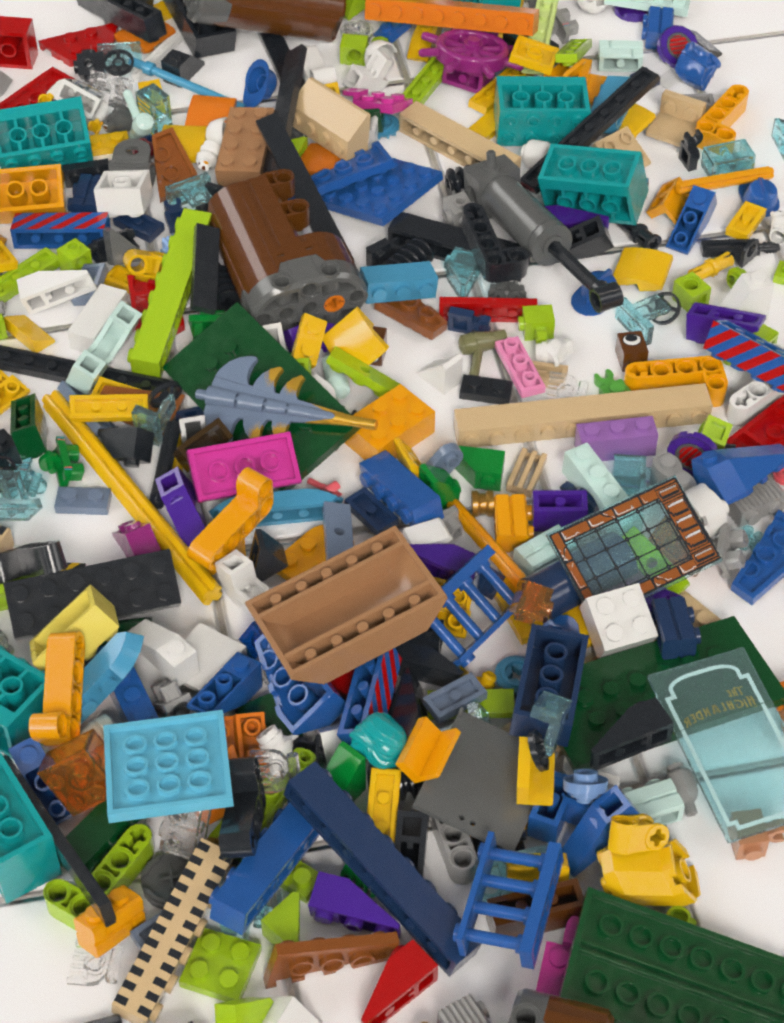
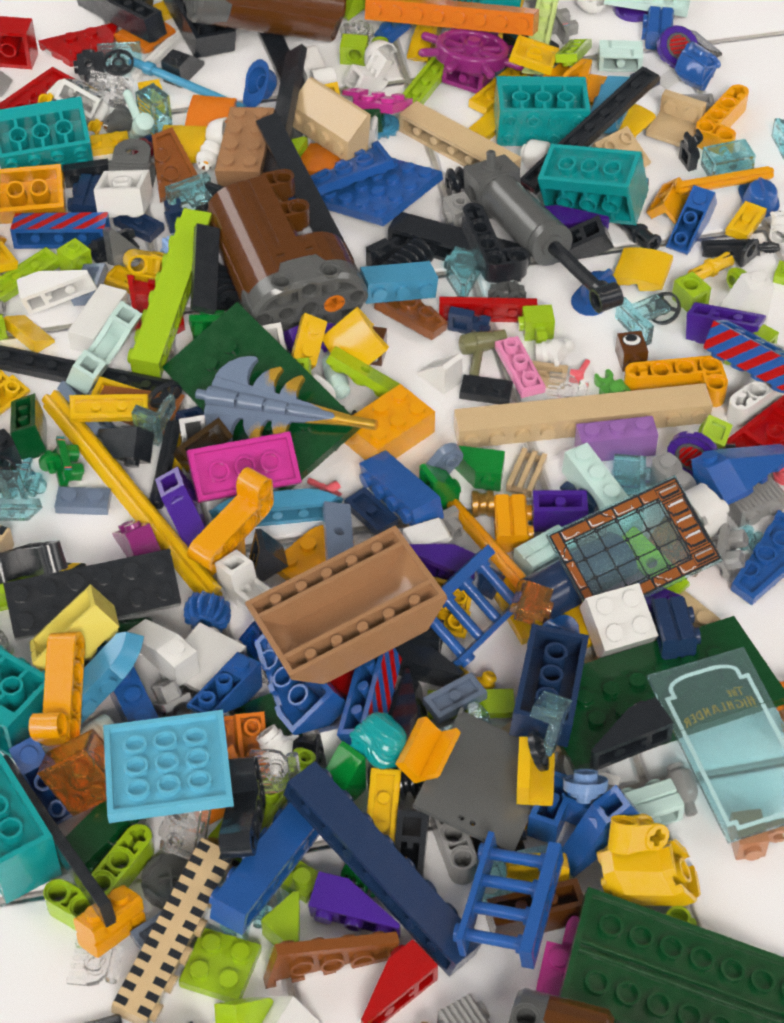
(208, 610): none -> blue gear
(407, 456): yellow slope -> none
(504, 672): dark azure gear -> none
(579, 374): none -> coral hand

